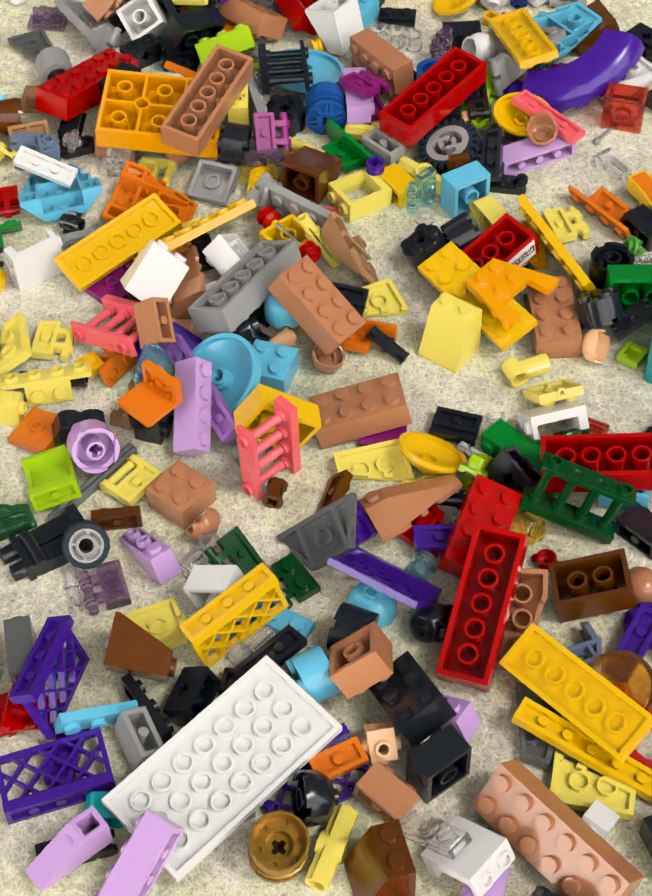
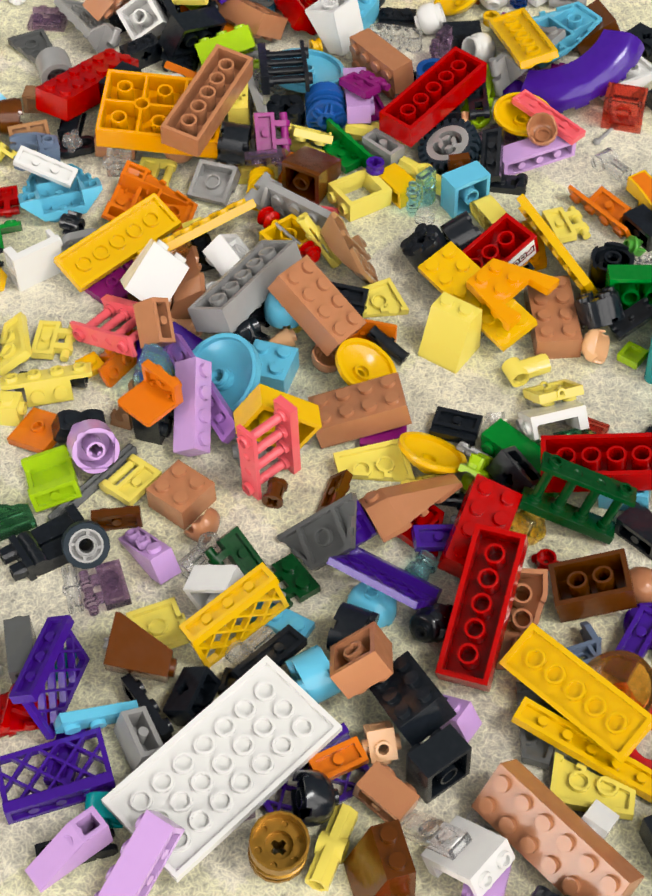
(316, 136): none -> light yellow plate
(362, 361): none -> yellow dish
(430, 18): none -> white piece

